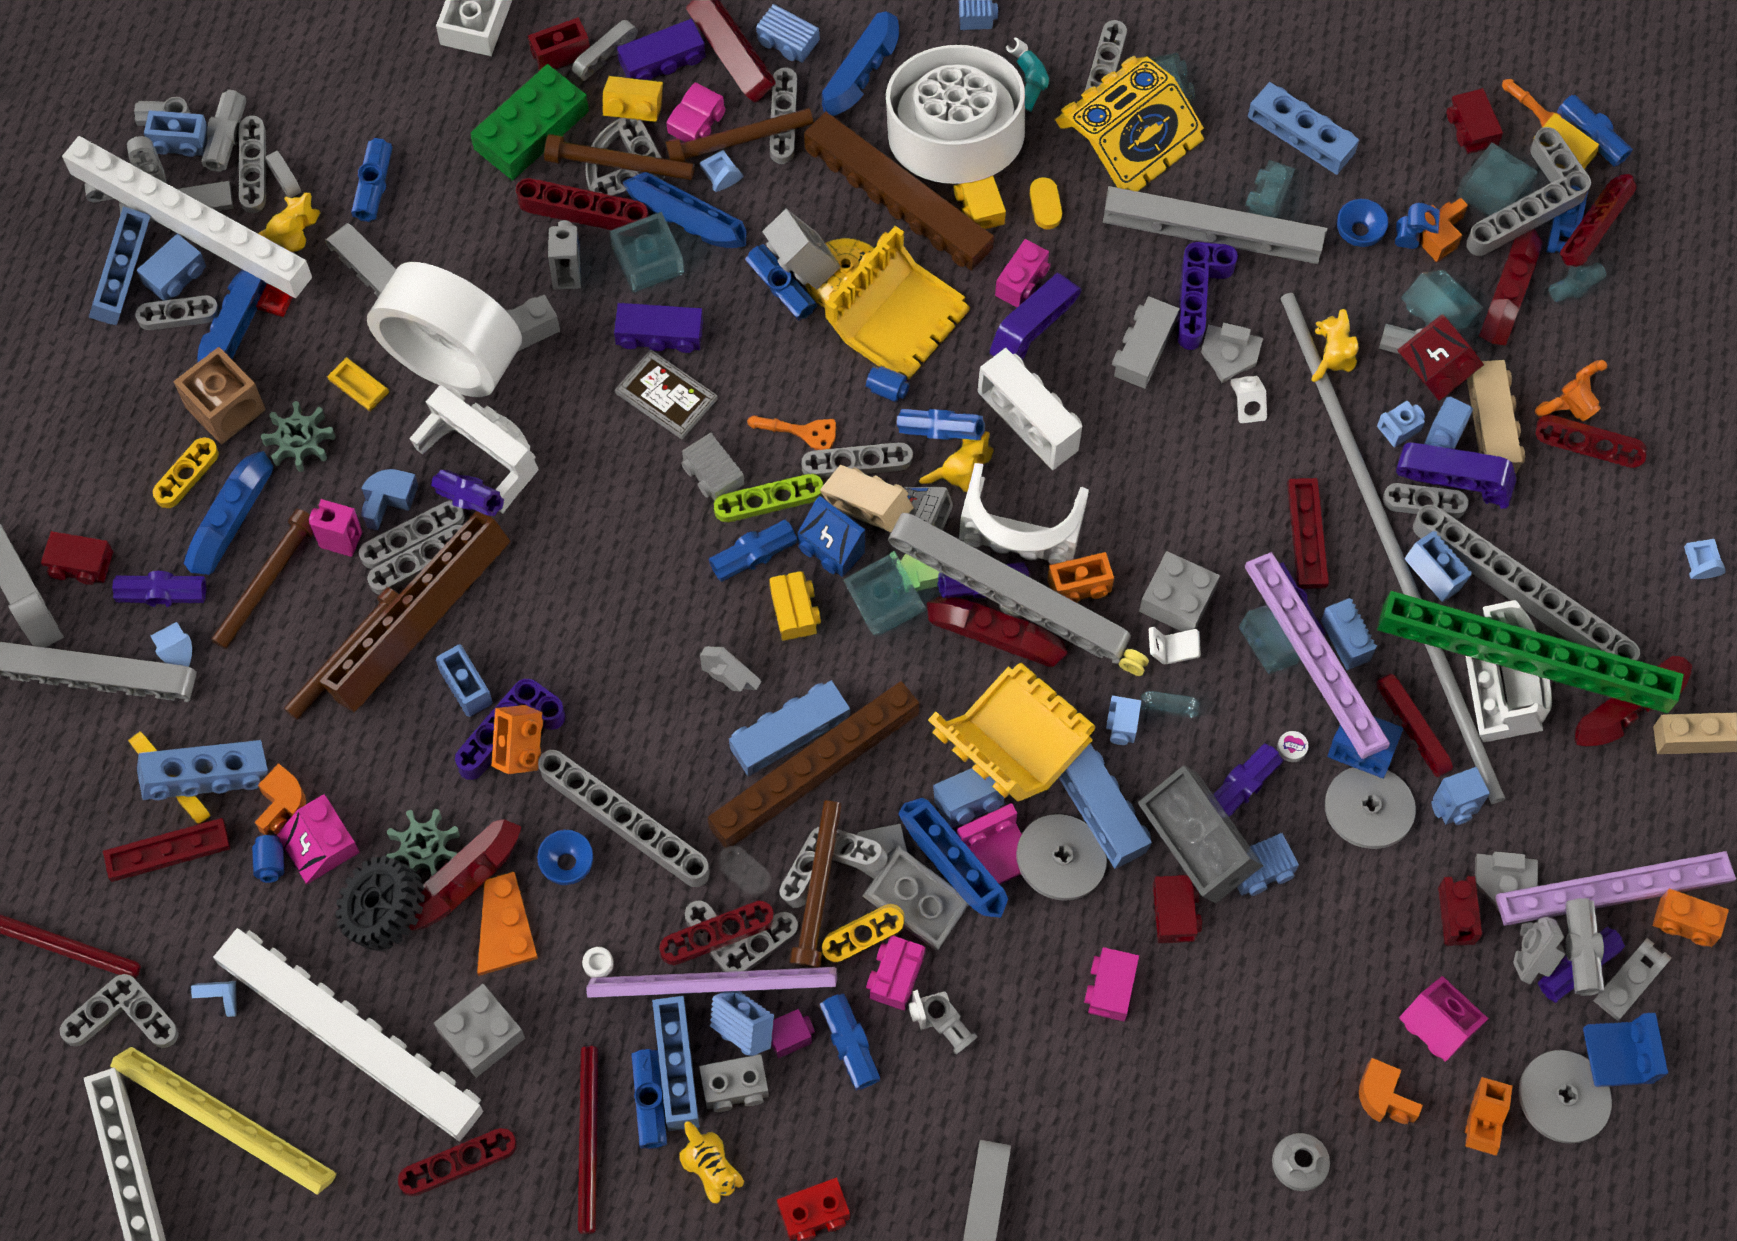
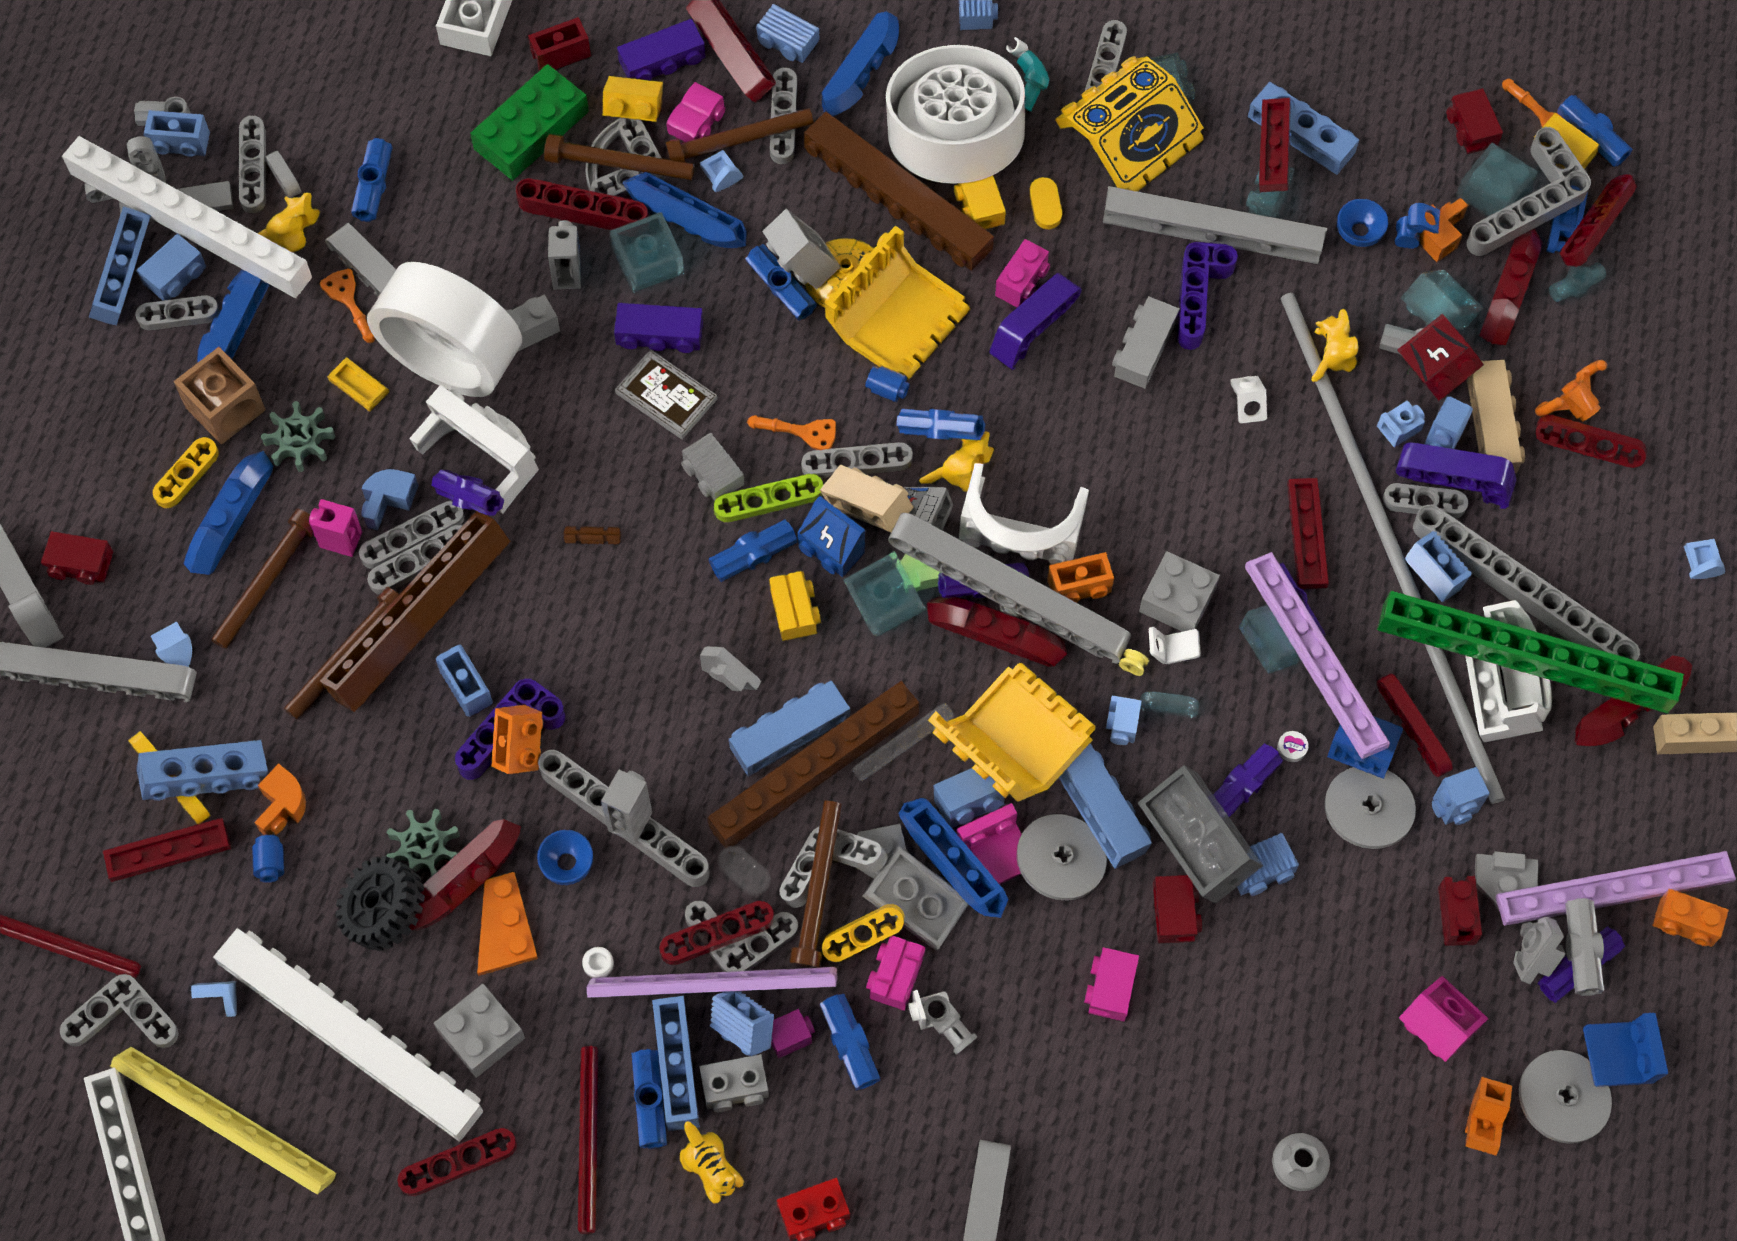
(159, 588): dark purple piece -> none
(223, 131): light grey piece -> none
(274, 301): red tile -> none
(317, 839): dark pink slope -> none
(347, 298): none -> orange piece
(592, 535): none -> reddish brown axle
(606, 46): light grey beam -> none
(627, 805): none -> light grey brick
(899, 744): none -> clear axle
(1030, 408): white brick -> none
(1230, 350): light grey plate -> none
(1275, 145): none -> dark red plate
(1348, 634): medium blue brick -> none
(1378, 1097): orange brick -> none
(1631, 980): light grey plate -> none

